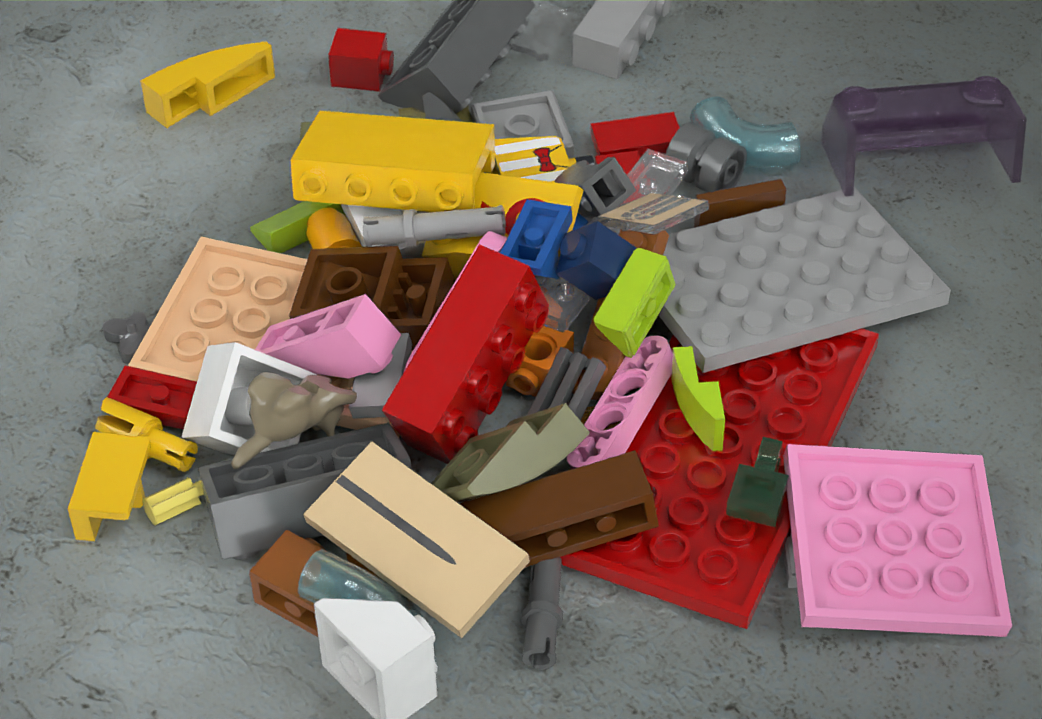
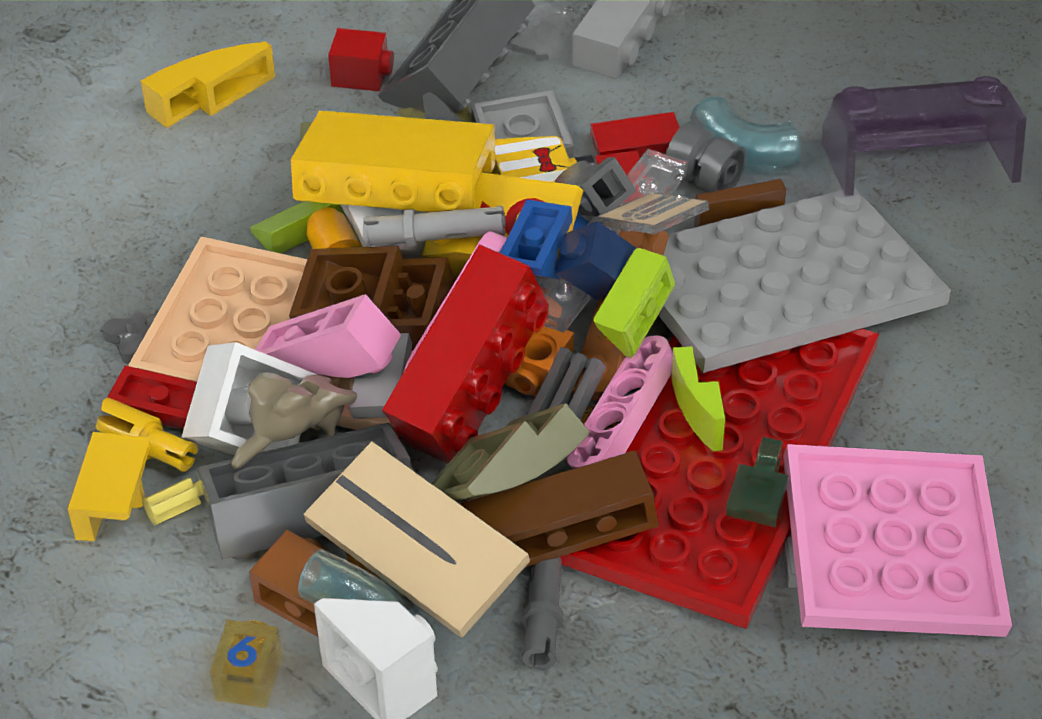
(246, 663): none -> clear yellow brick

